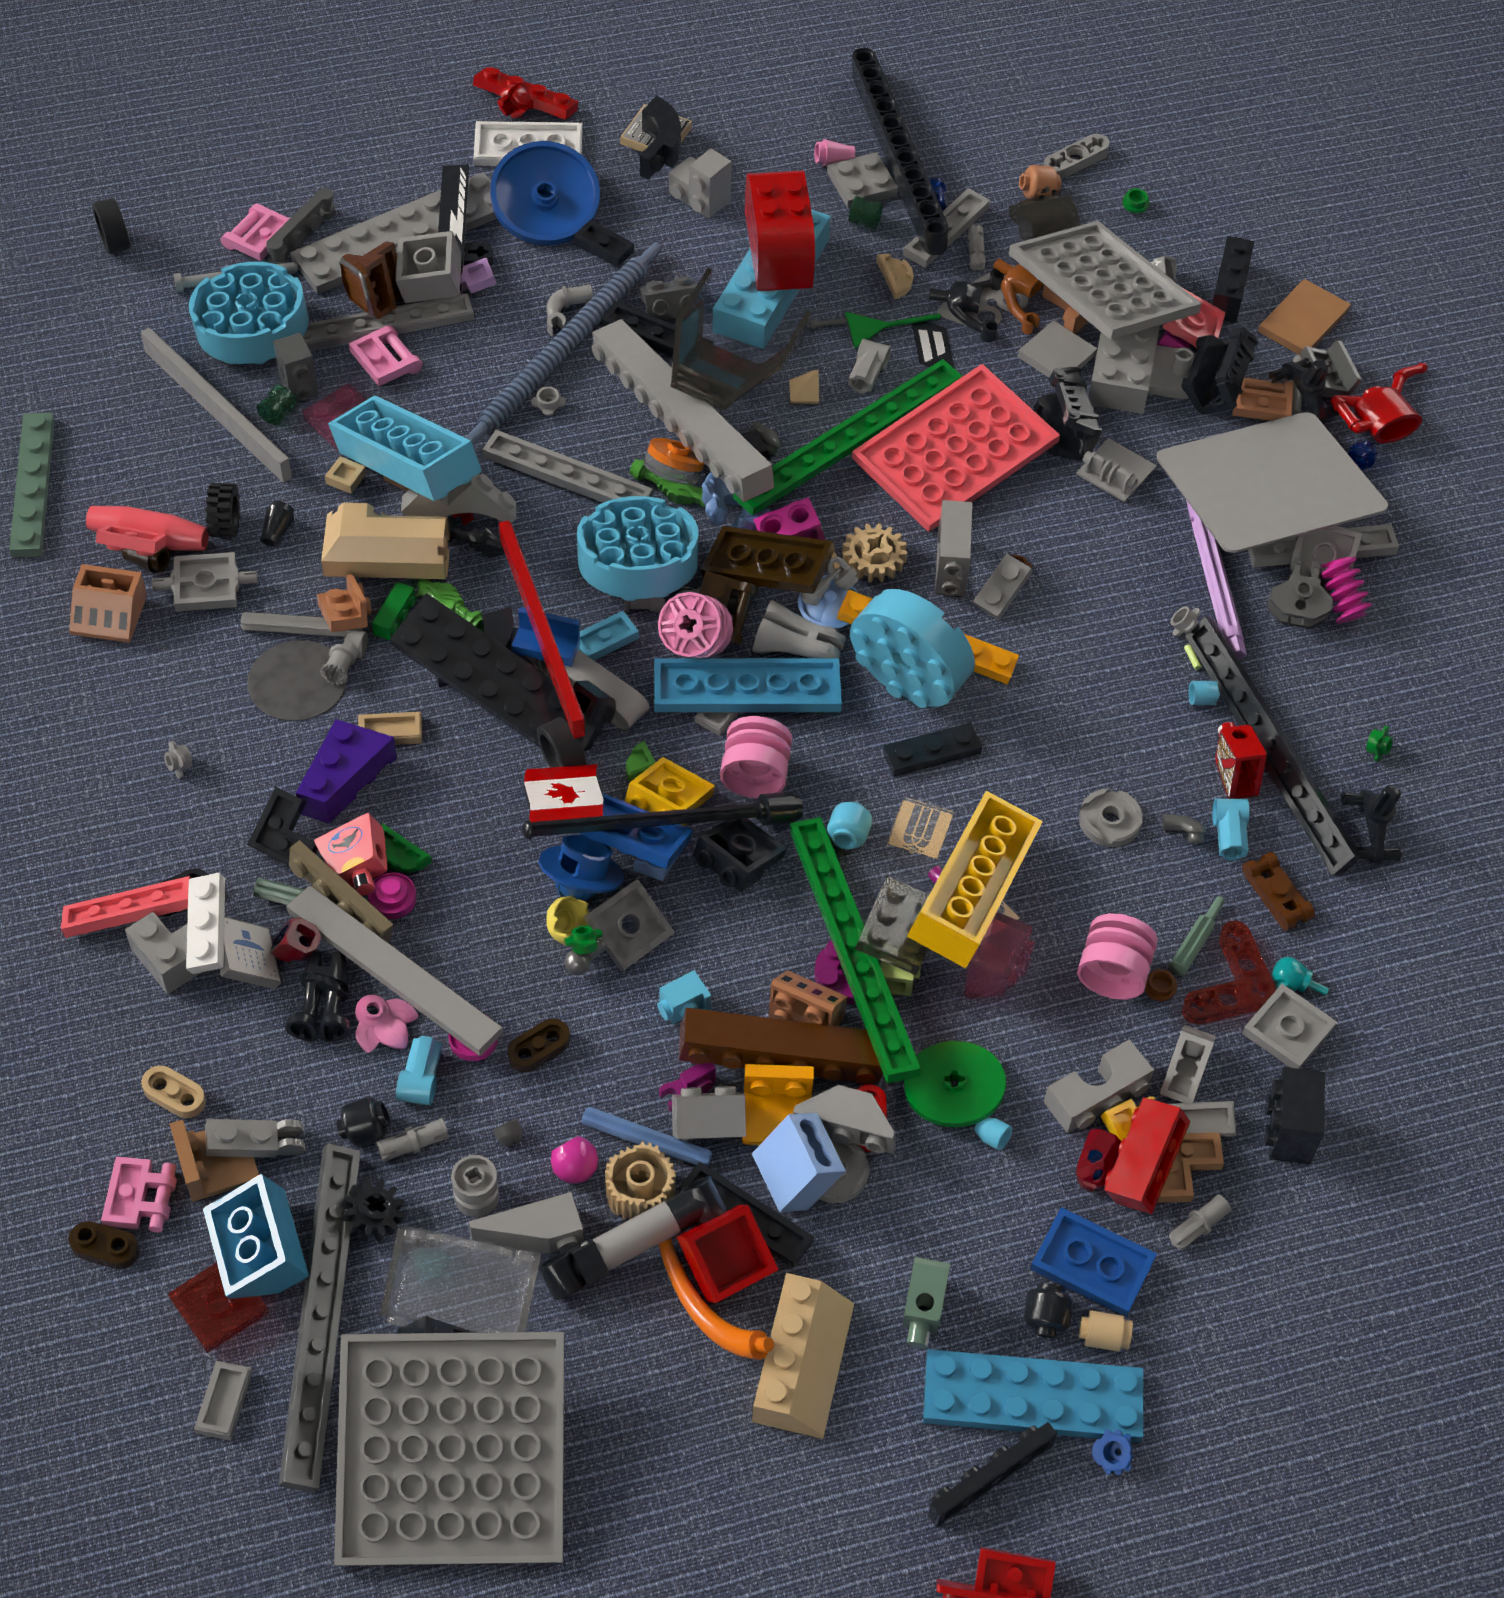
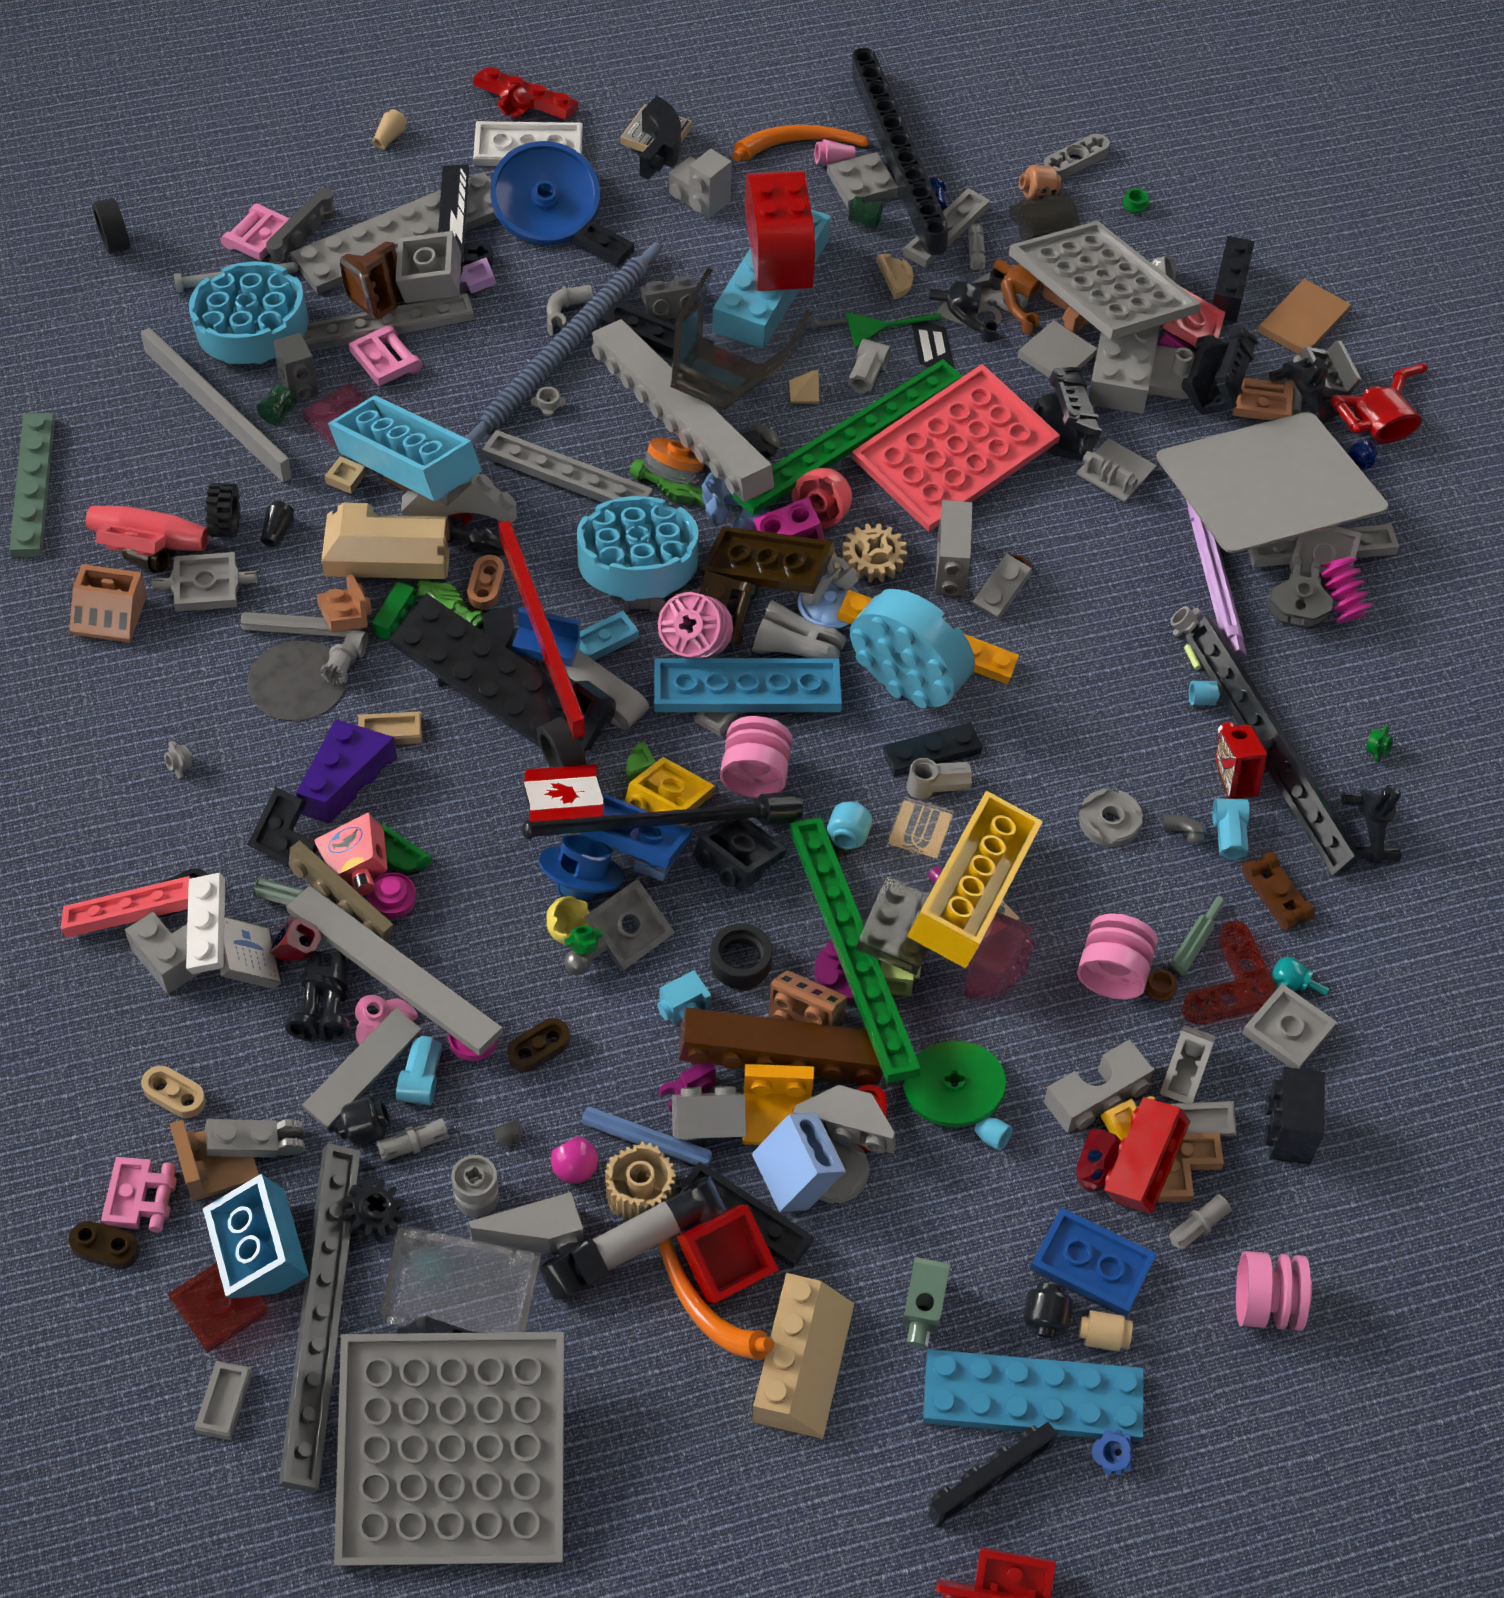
(361, 1068): none -> light grey tile
(391, 127): none -> tan cone
(485, 588): none -> nougat plate
(741, 934): none -> black tyre
(770, 137): none -> orange animal
(828, 494): none -> coral cylinder
(929, 777): none -> light grey piece
(1279, 1291): none -> bright pink wheel

